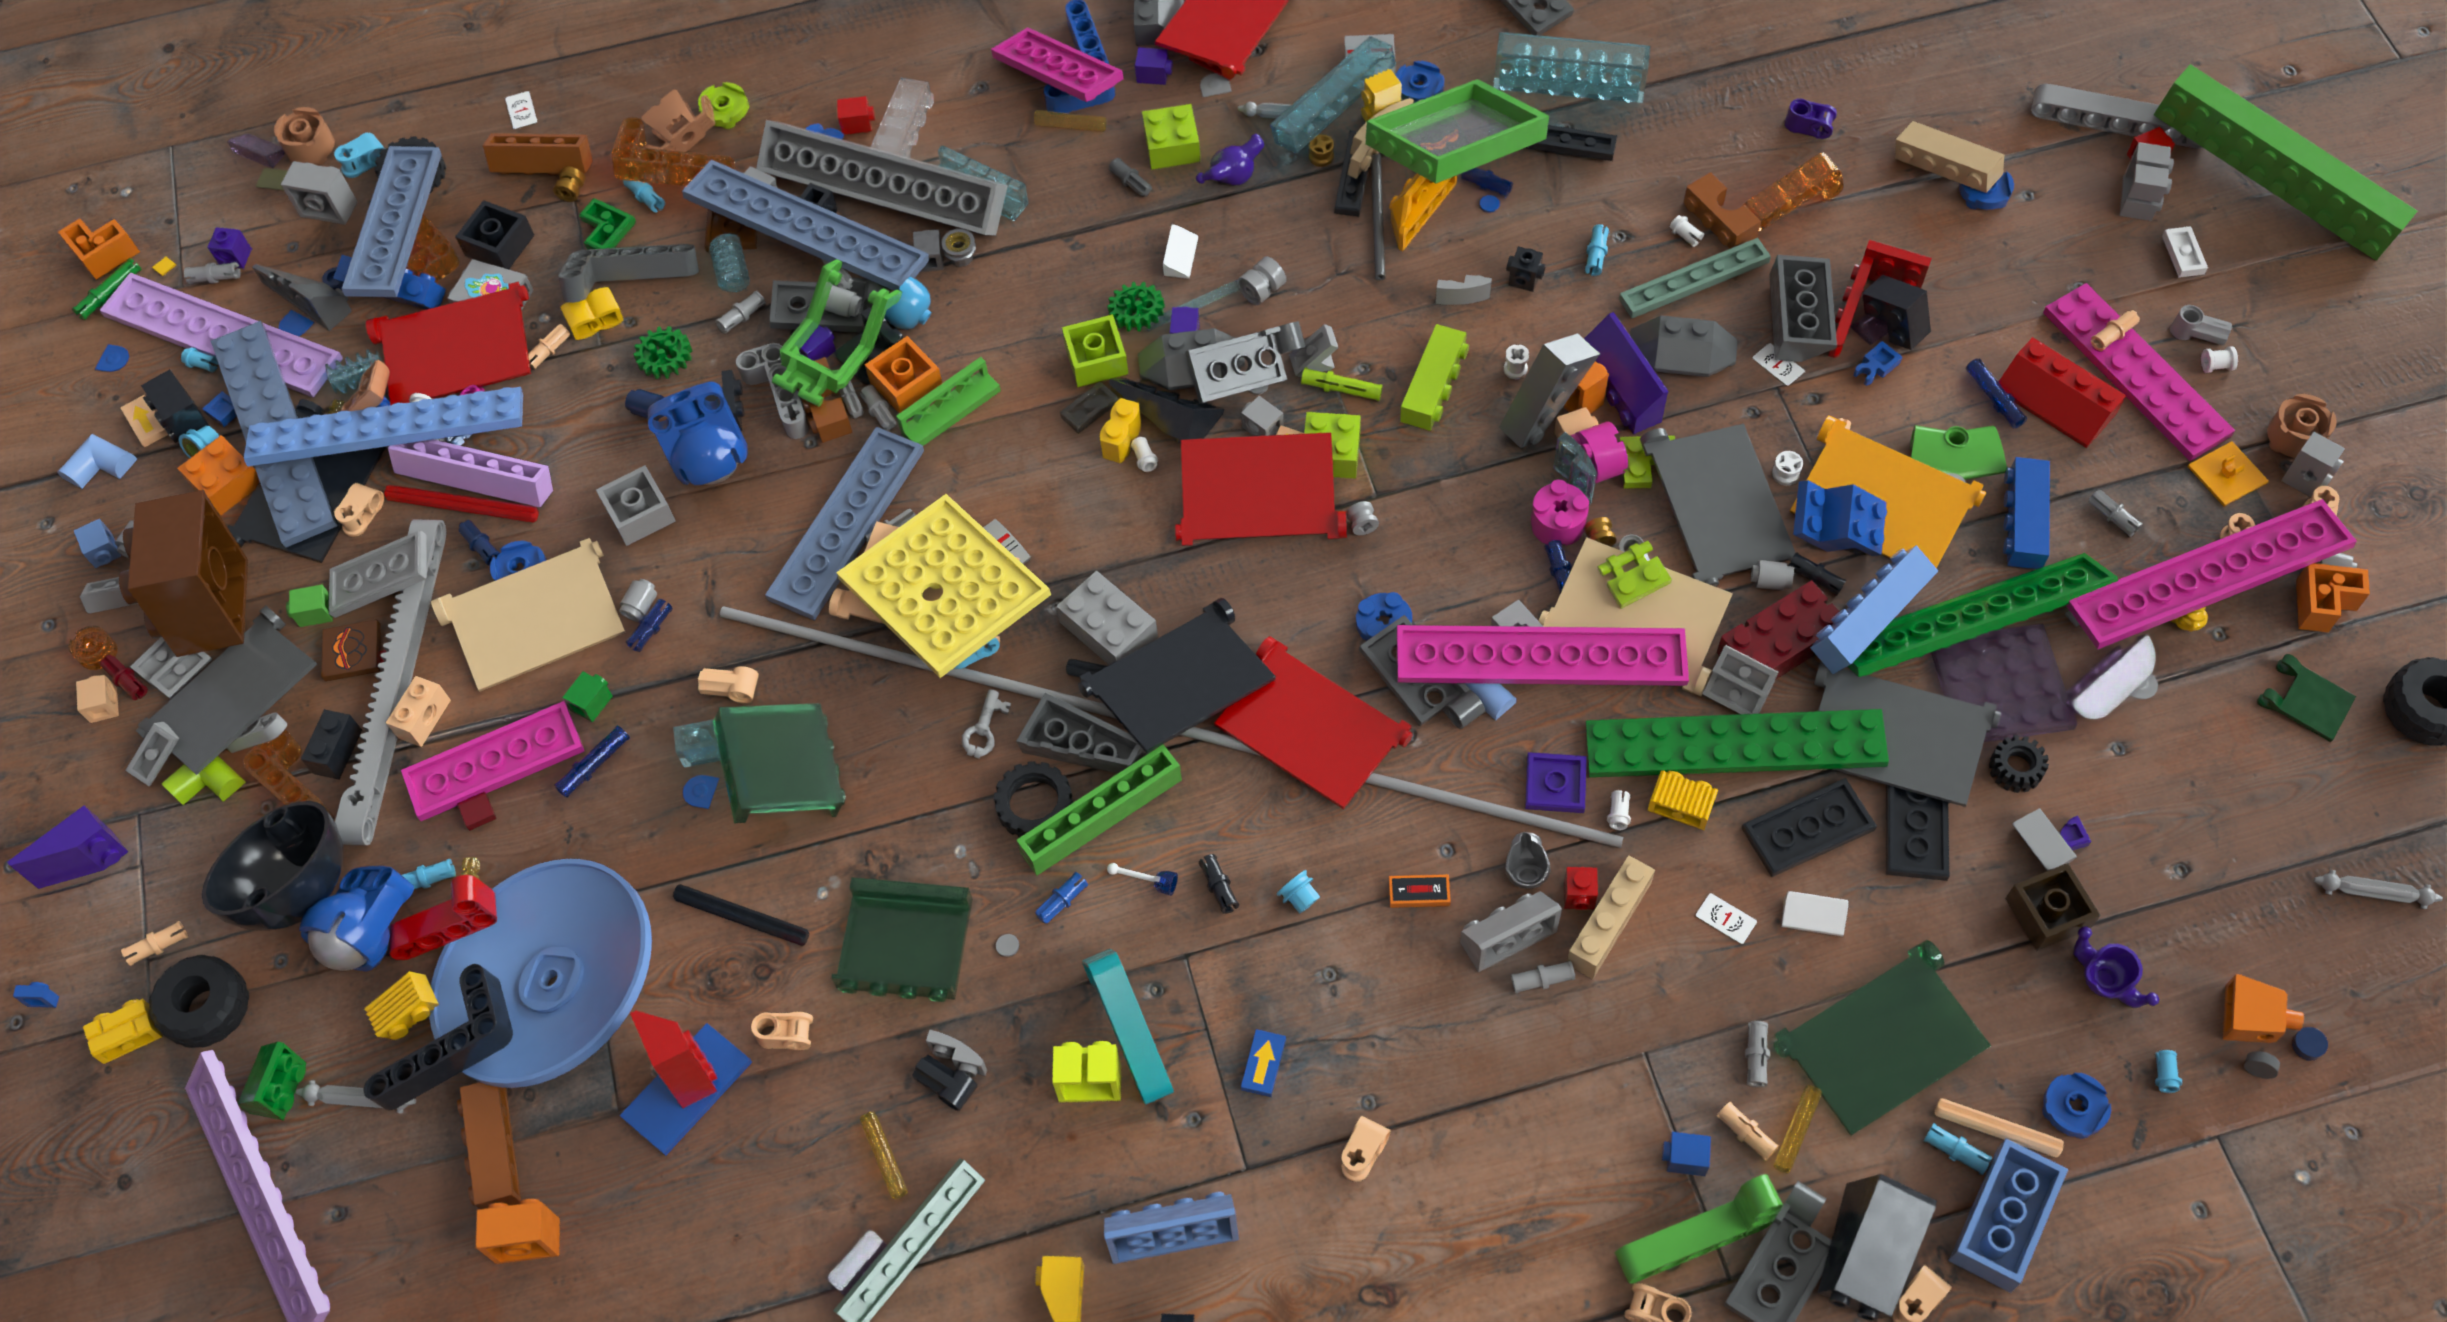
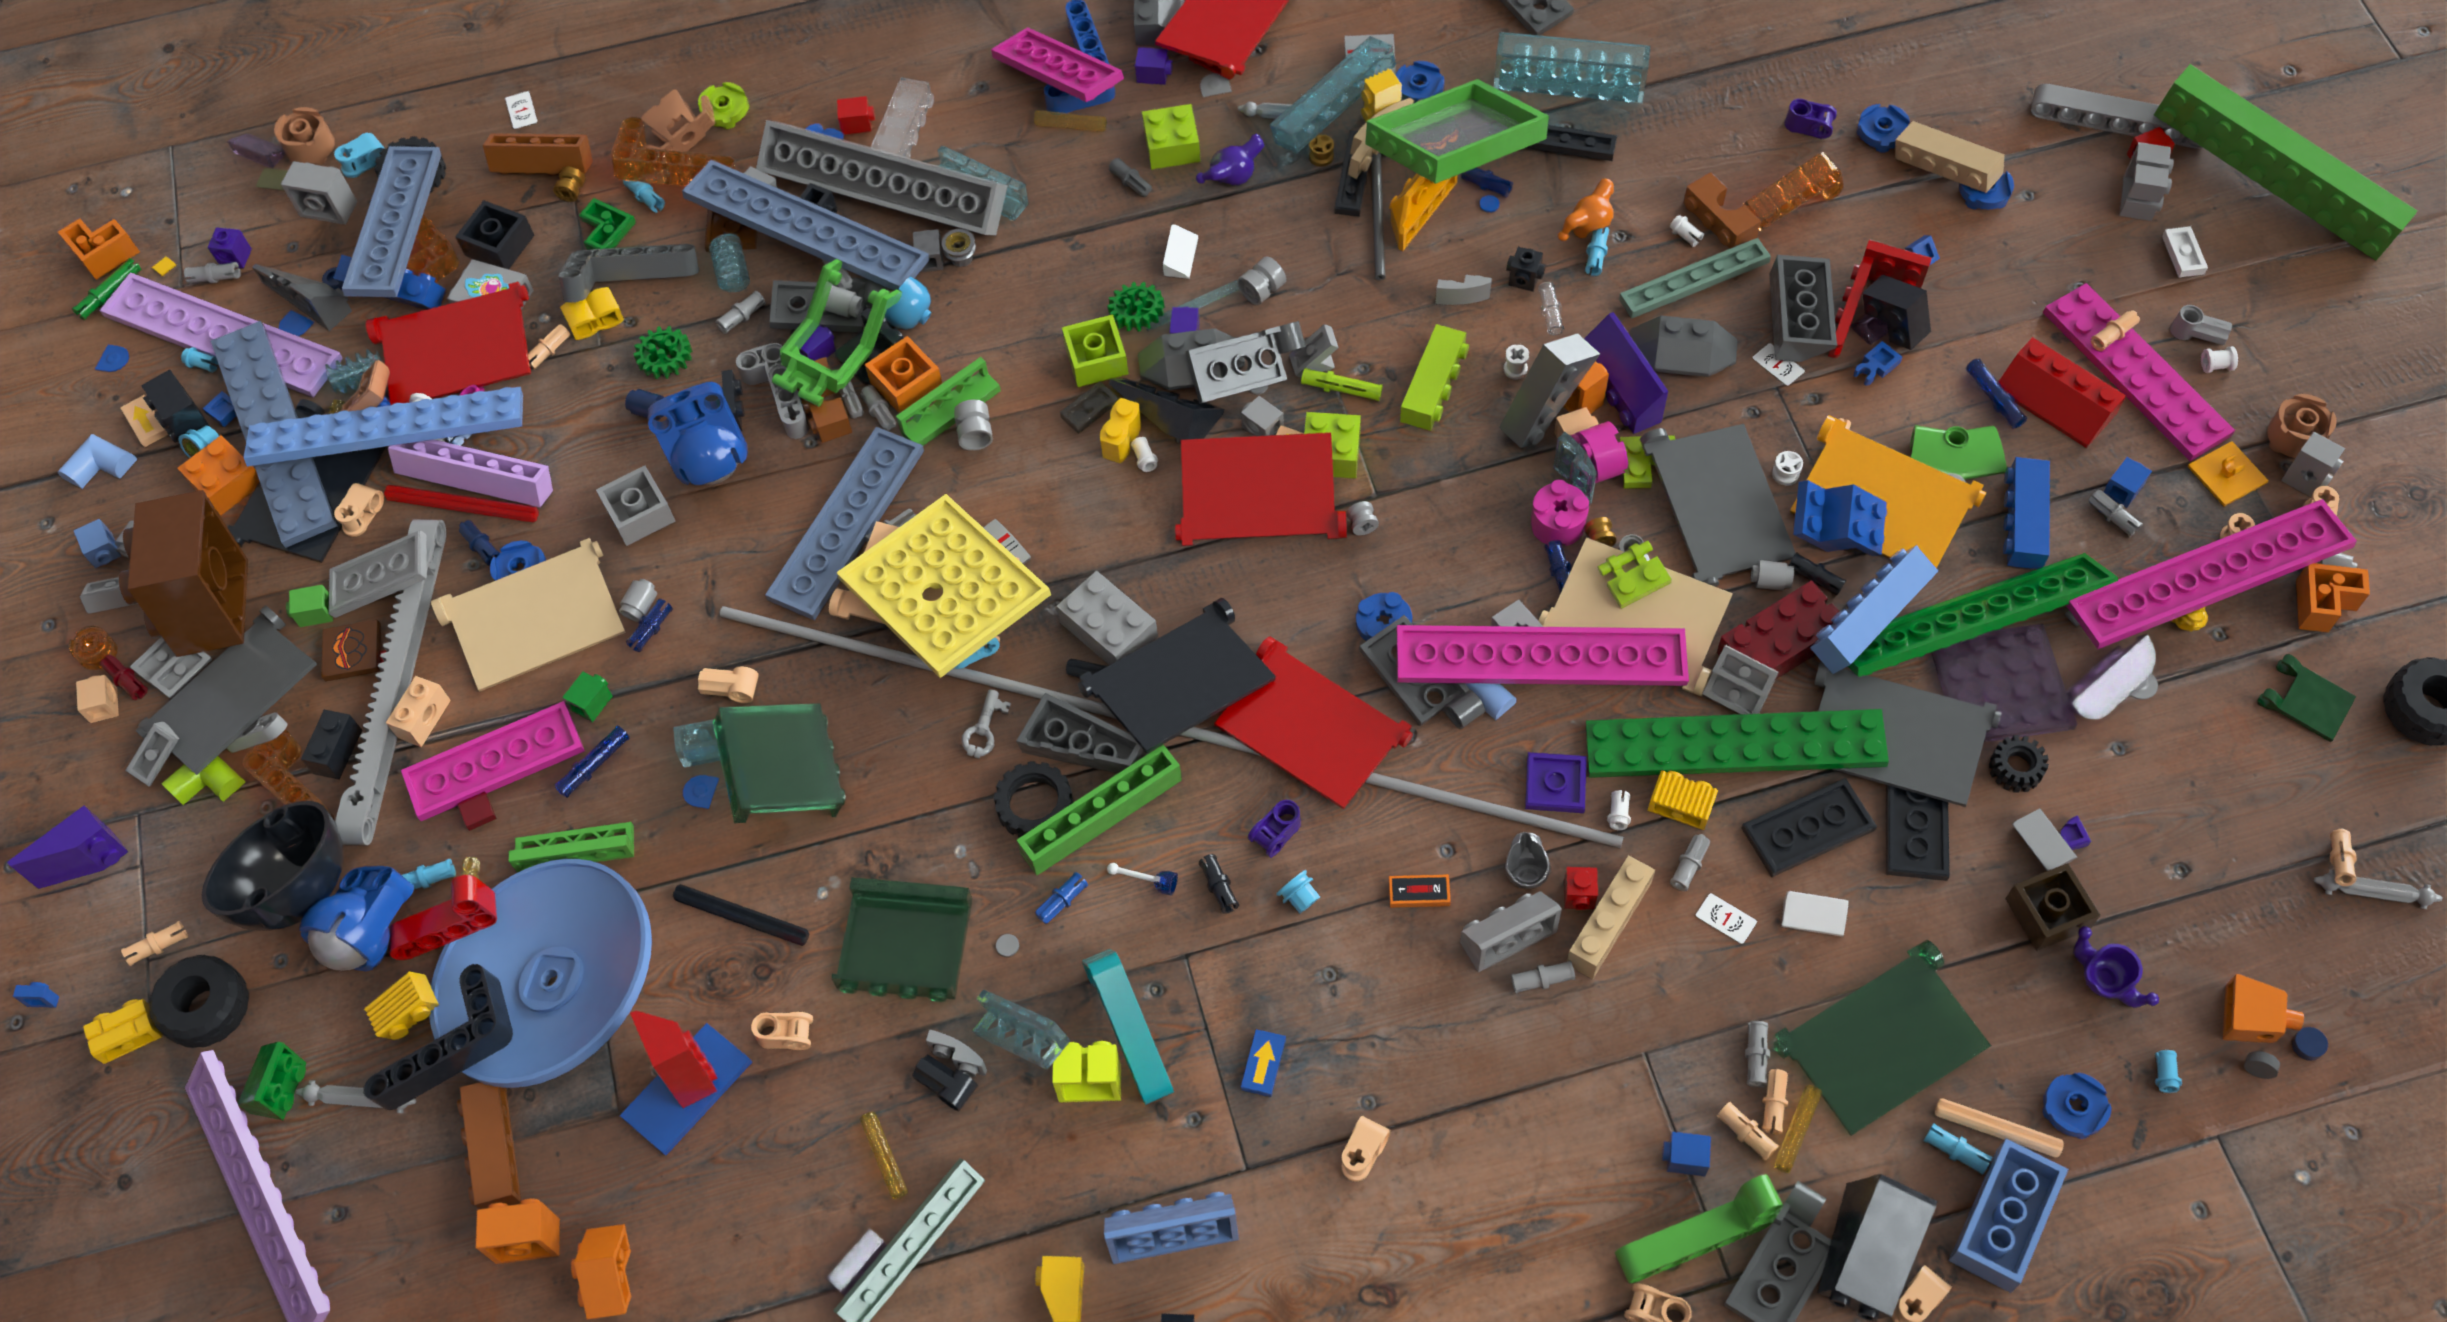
(595, 850): none -> bright green fence
(602, 1271): none -> orange brick
(972, 425): none -> light grey wheel
(1026, 1025): none -> clear light blue fence
(1273, 832): none -> dark purple piece
(1551, 308): none -> clear pin
(1590, 212): none -> orange piece
(1690, 862): none -> light grey axle
(1775, 1101): none -> light nougat axle
(1876, 136): none -> blue plate
(1924, 246): none -> blue plate
(2127, 482): none -> blue brick
(2345, 869): none -> light nougat pin

